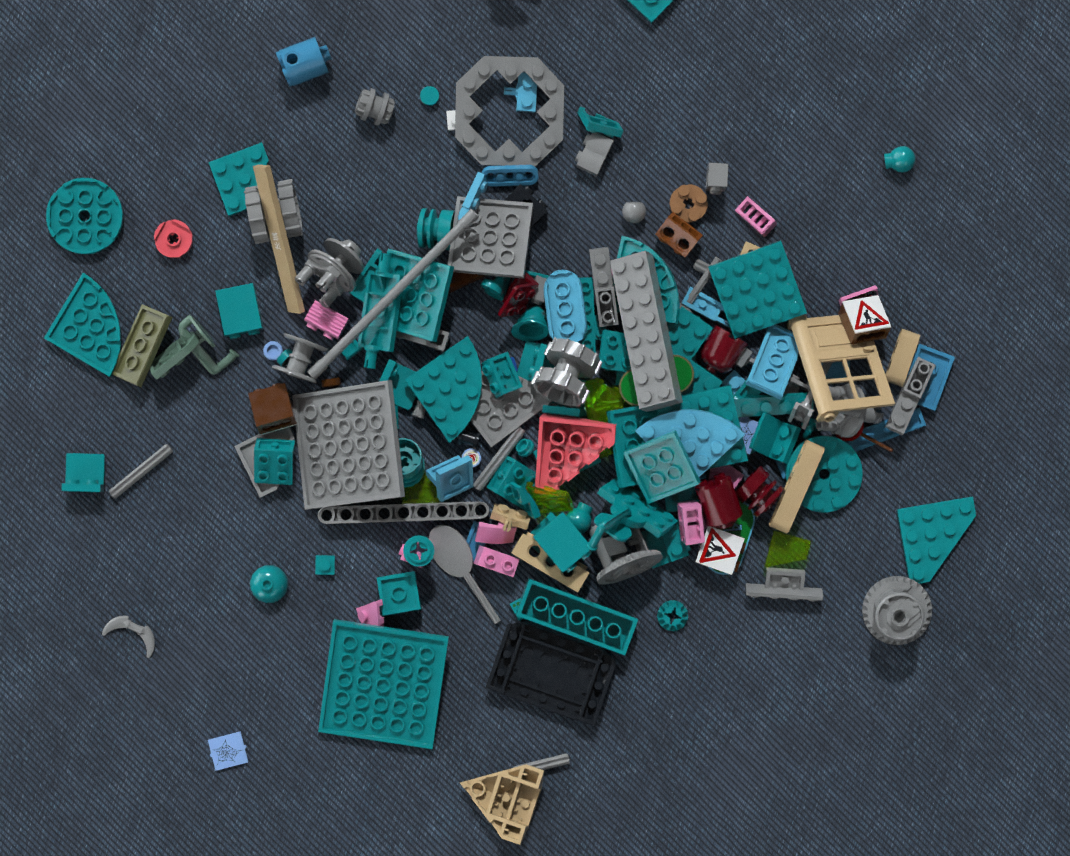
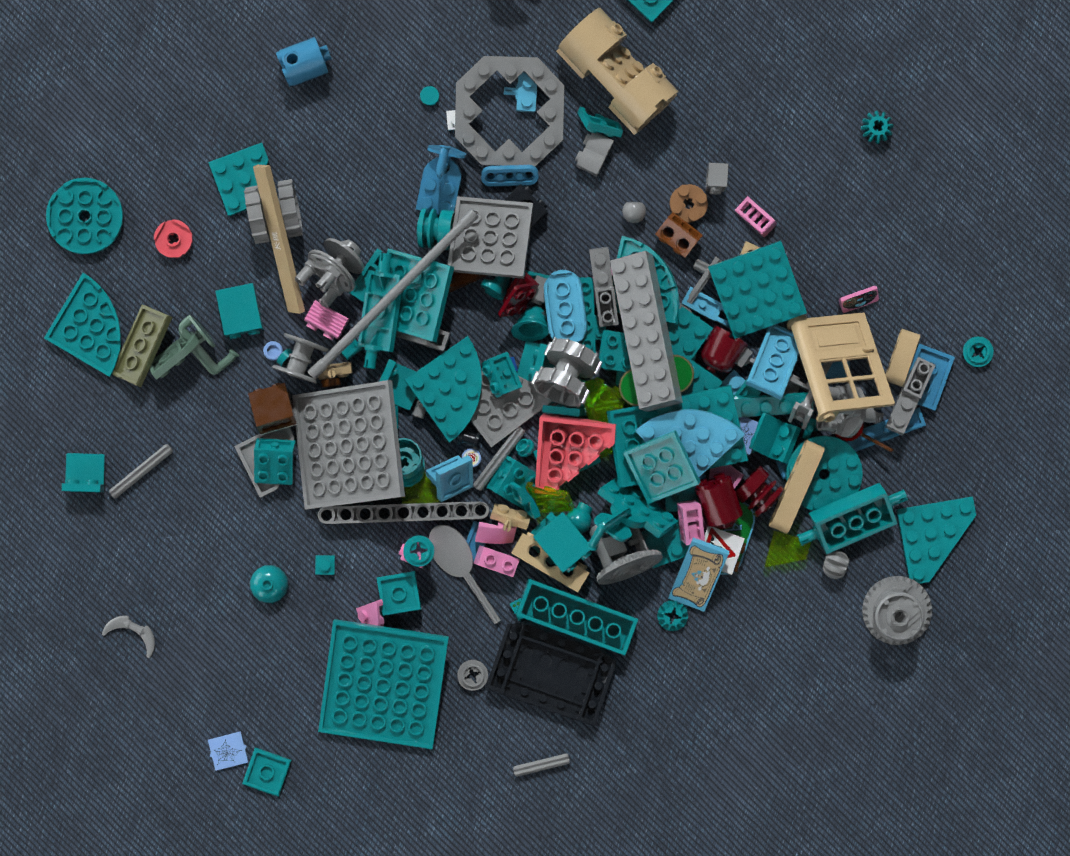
(266, 771): none -> teal tile
(338, 369): none -> tan plate
(374, 106): light grey piece -> none
(438, 187): none -> dark azure plate
(468, 683): none -> light grey gear
(472, 199): medium azure hinge -> none
(508, 799): tan wedge -> none
(597, 49): none -> tan cylinder
(698, 574): none -> tile
(784, 584): light grey bracket -> none
(835, 564): none -> light grey piece
(853, 518): none -> teal brick
(864, 319): piece -> none
(870, 123): none -> teal gear
(900, 159): teal piece -> none
(978, 342): none -> teal gear

